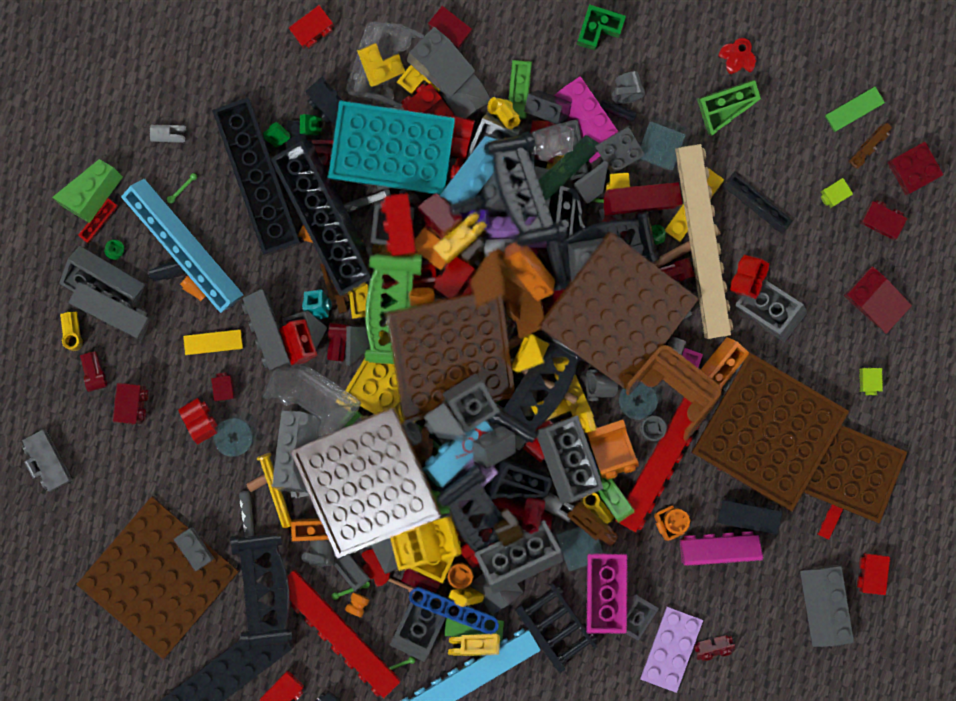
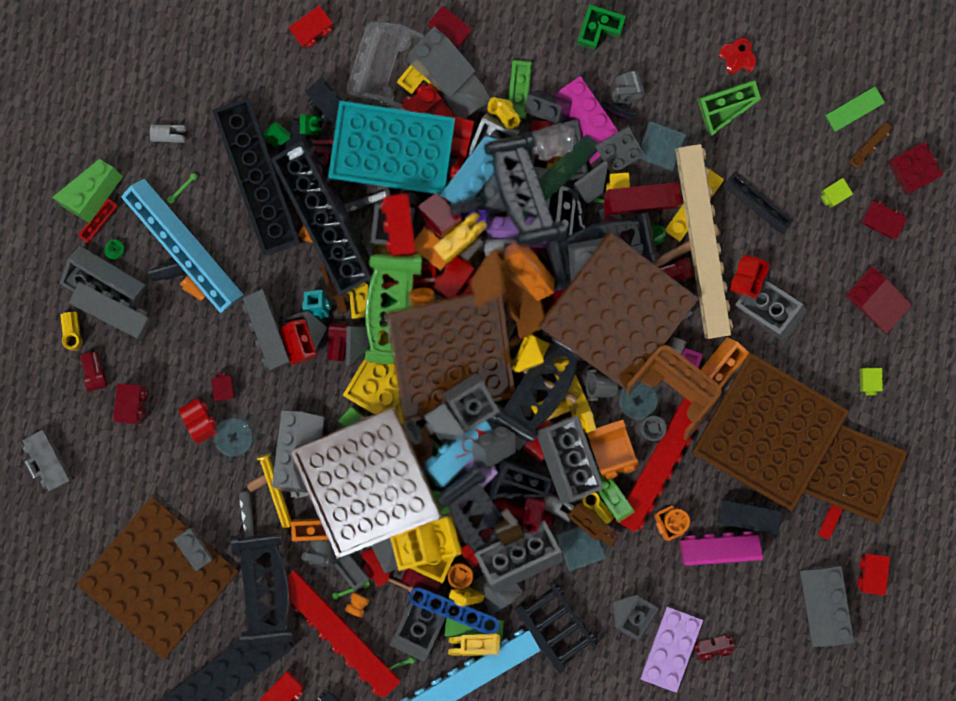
(213, 342): yellow tile -> none
(315, 394): clear windscreen -> none
(378, 69): yellow plate -> none
(606, 593): dark pink slope -> none

